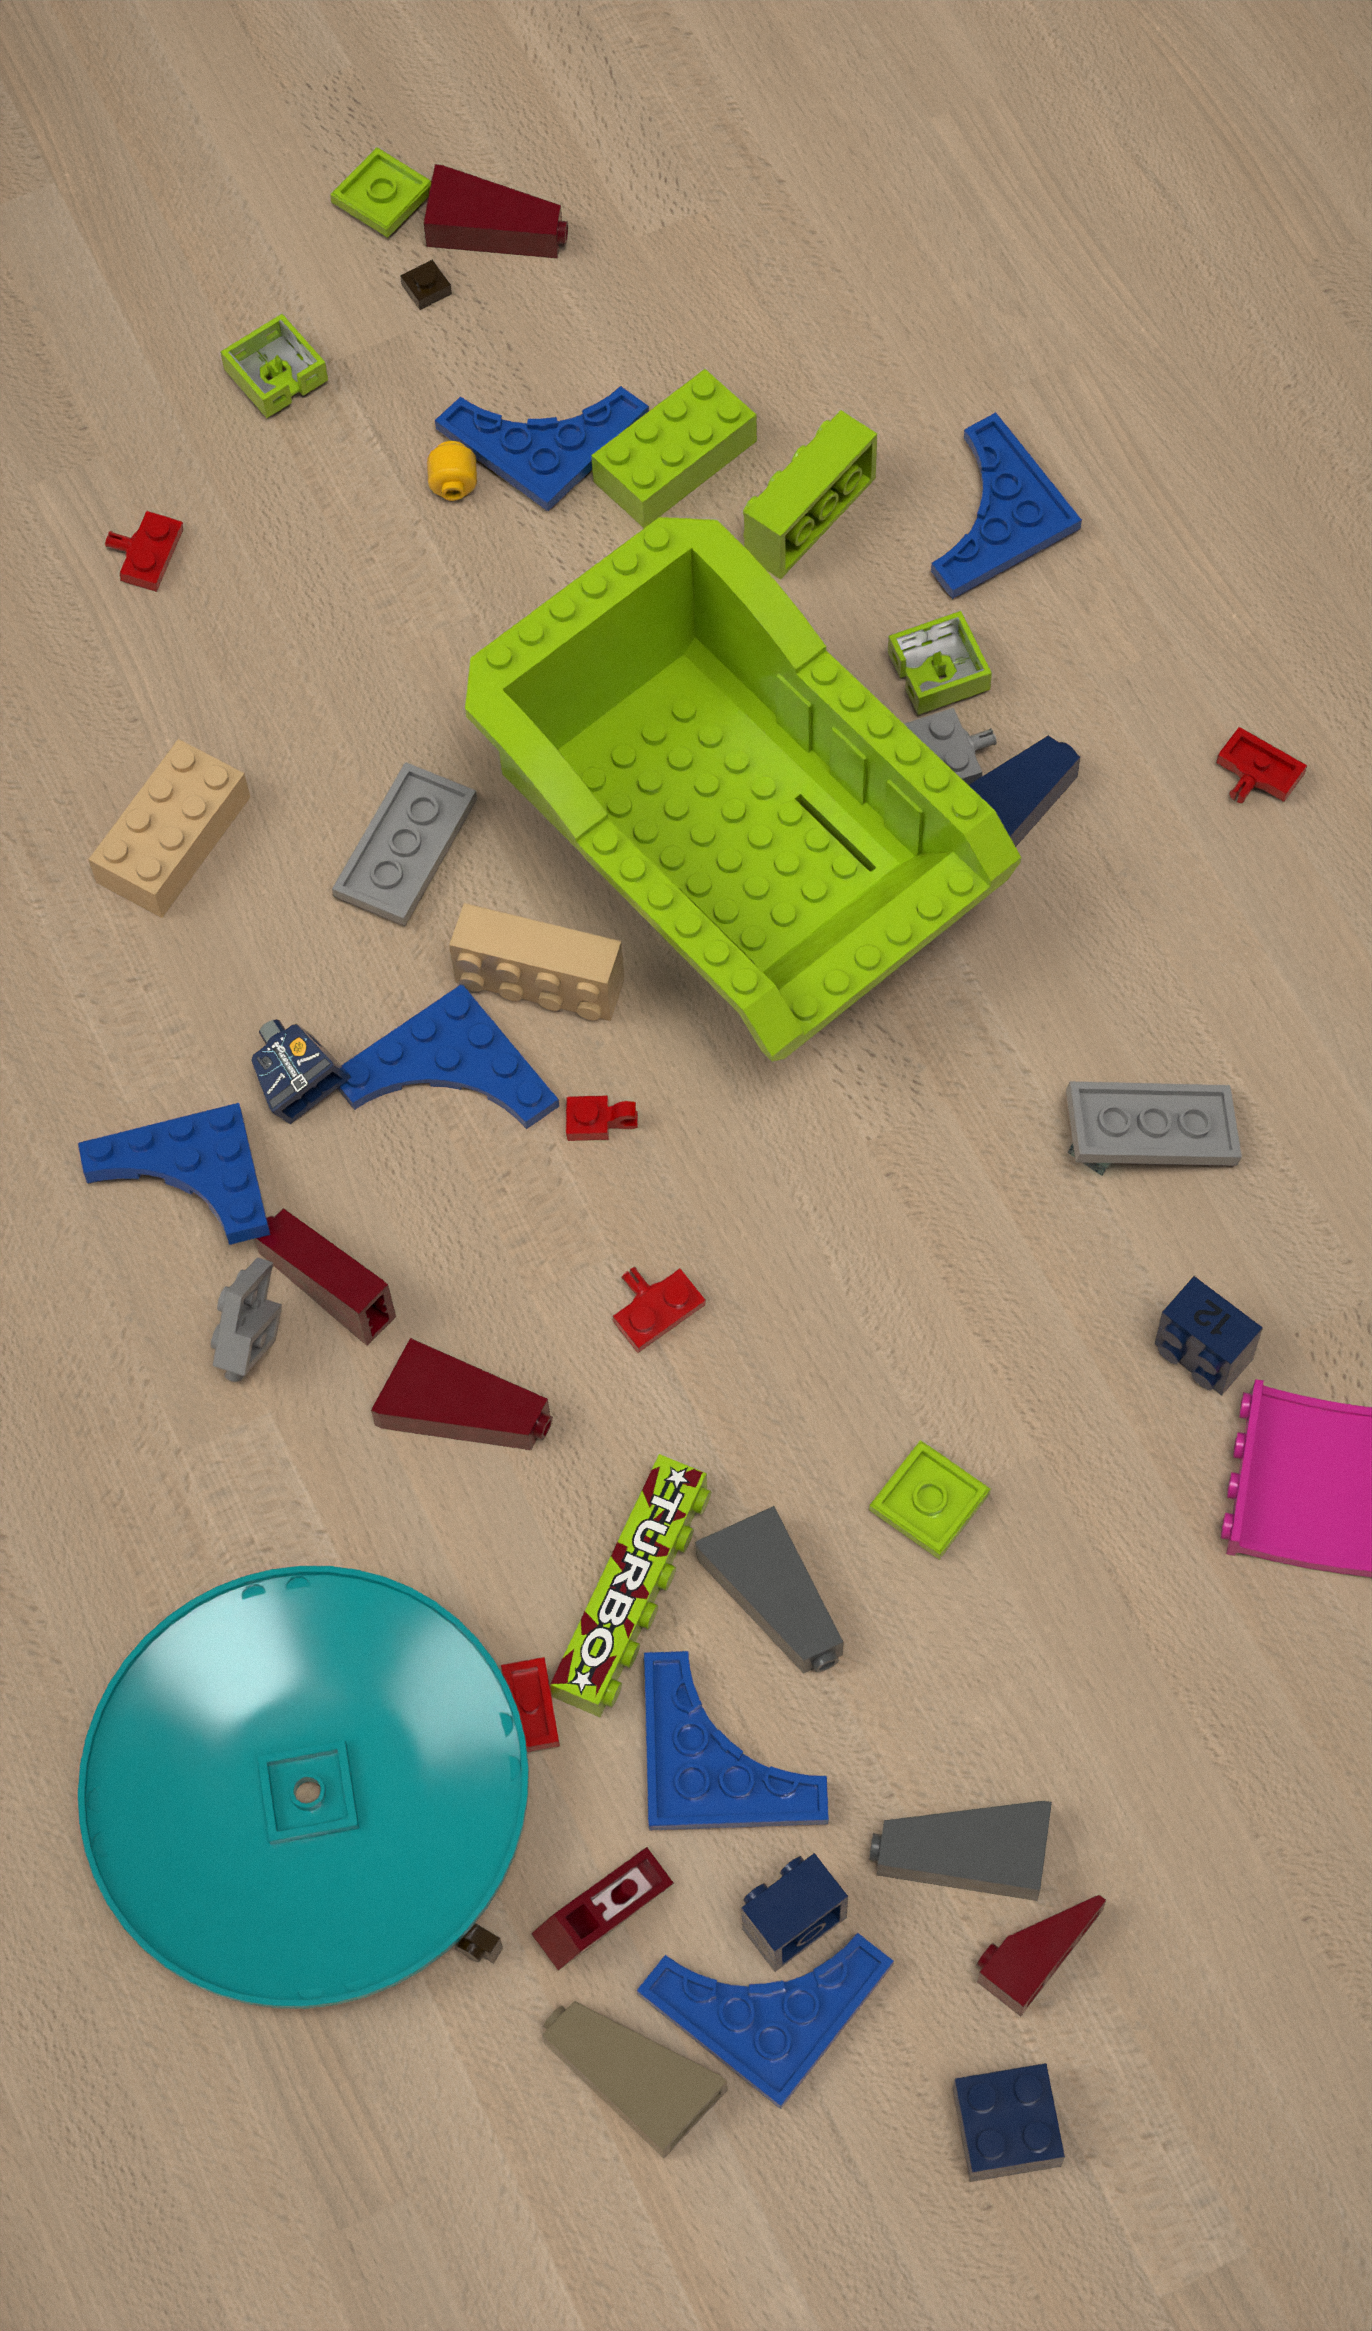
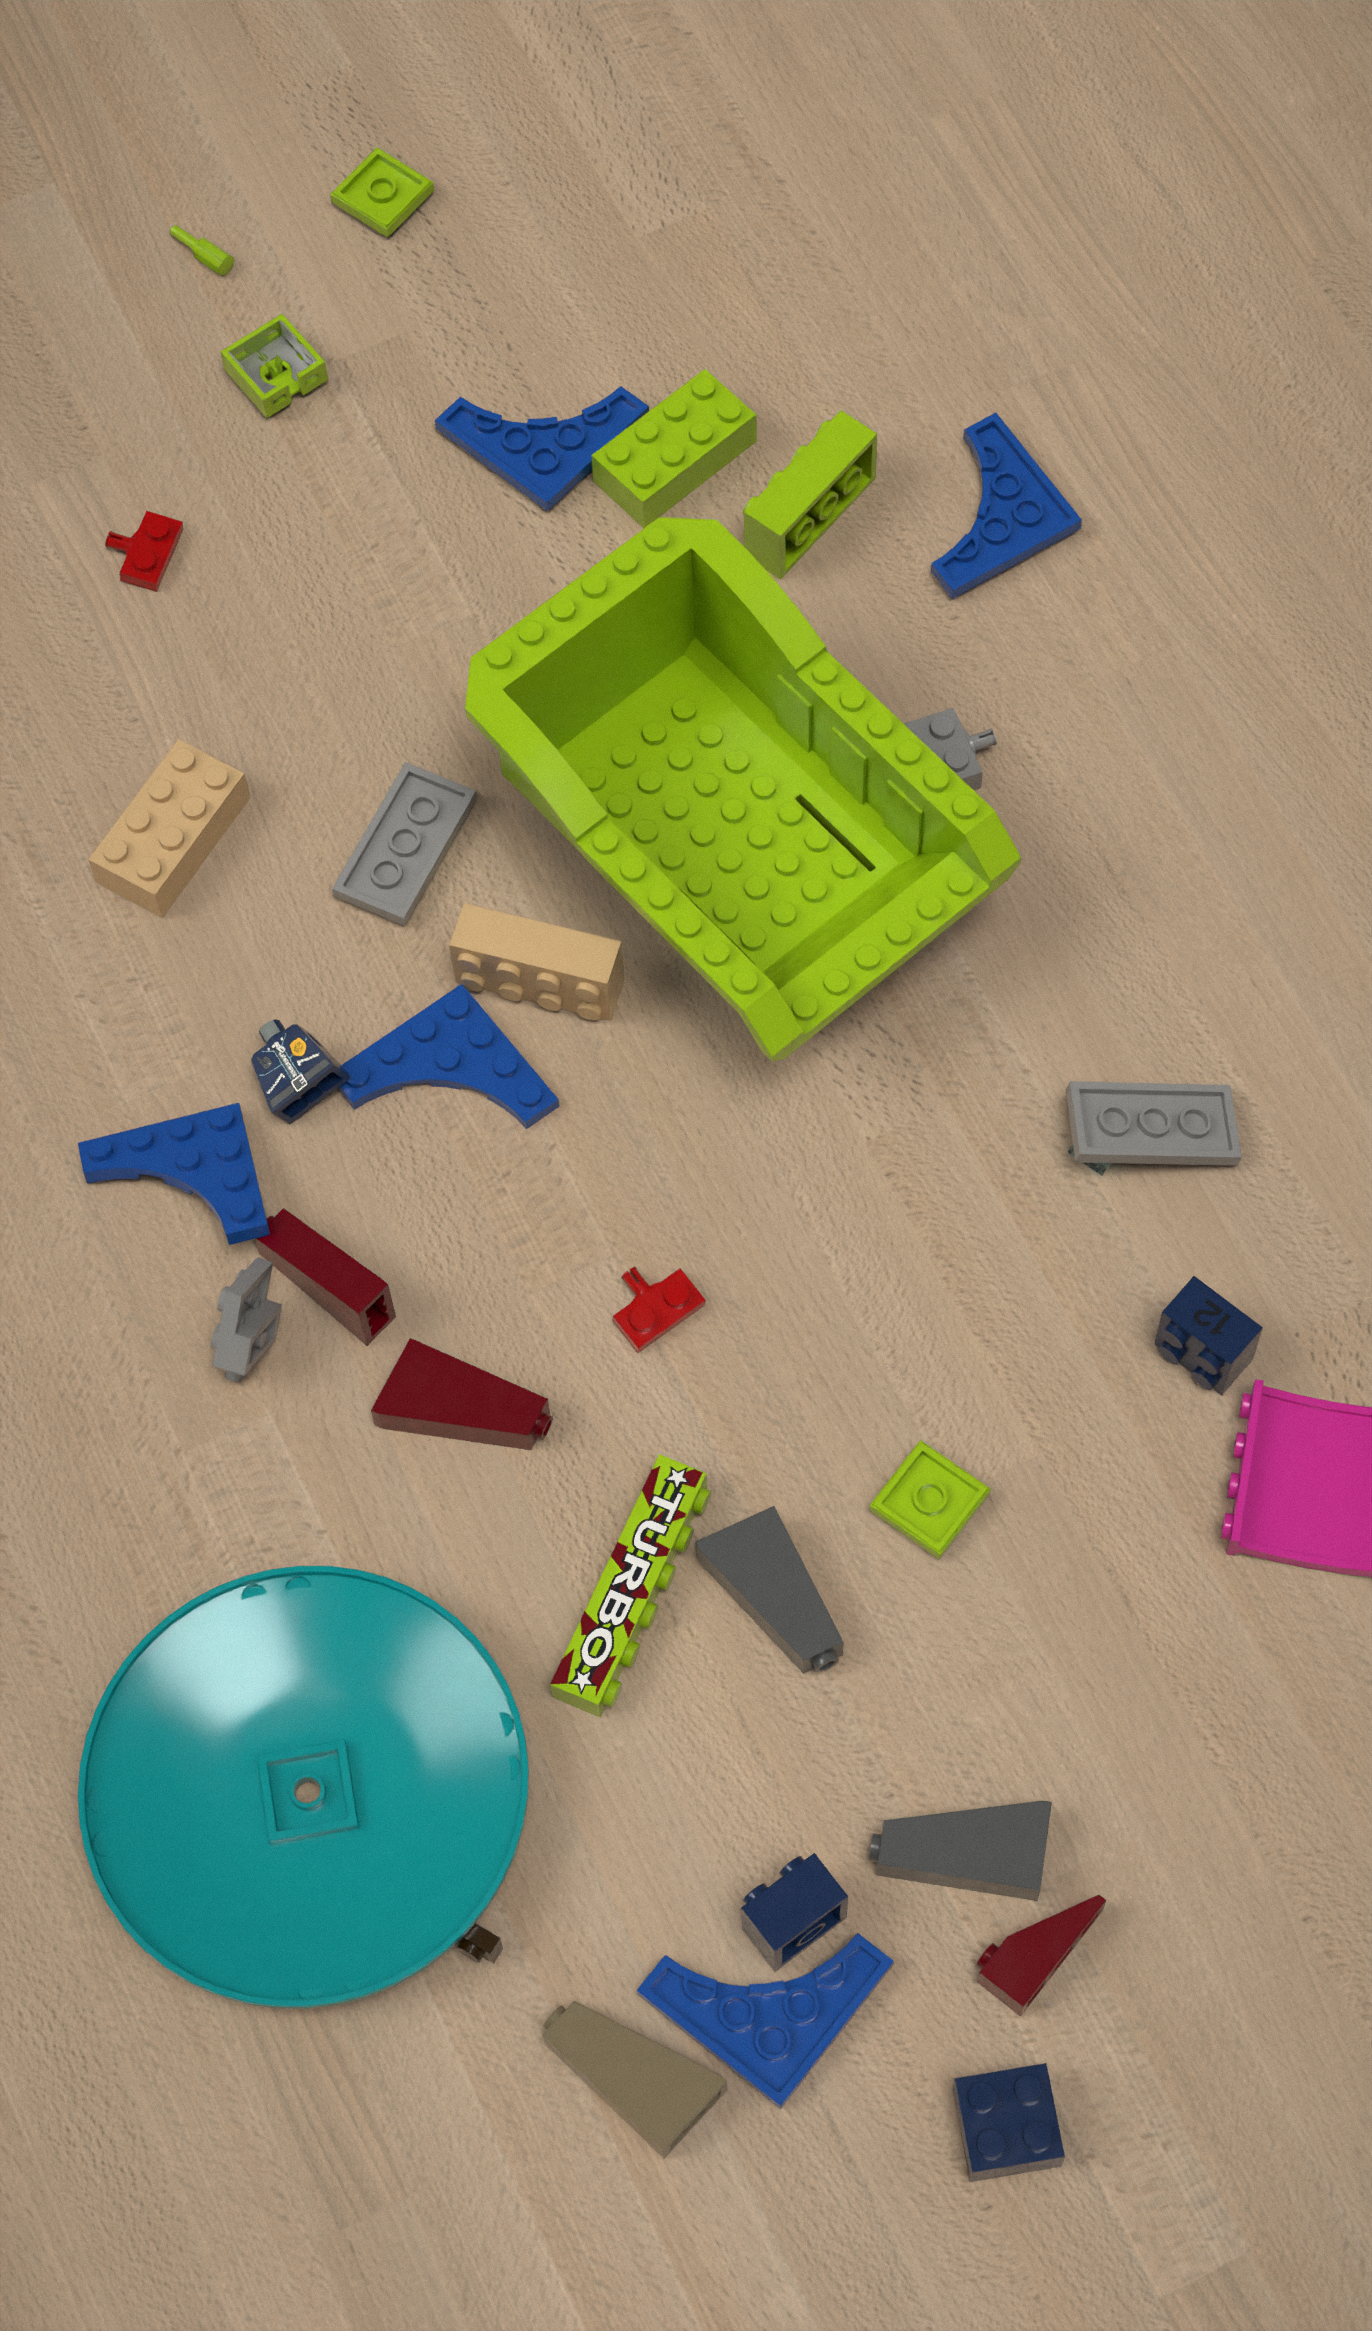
(205, 251): none -> lime axle
(426, 284): dark brown plate -> none
(452, 470): yellow head -> none
(490, 217): dark red slope -> none
(533, 1698): red plate -> none
(593, 1117): red plate -> none
(602, 1908): dark red slope -> none
(702, 1776): blue plate -> none
(953, 653): lime piece -> none
(1029, 784): dark blue slope -> none
(1259, 766): red plate -> none

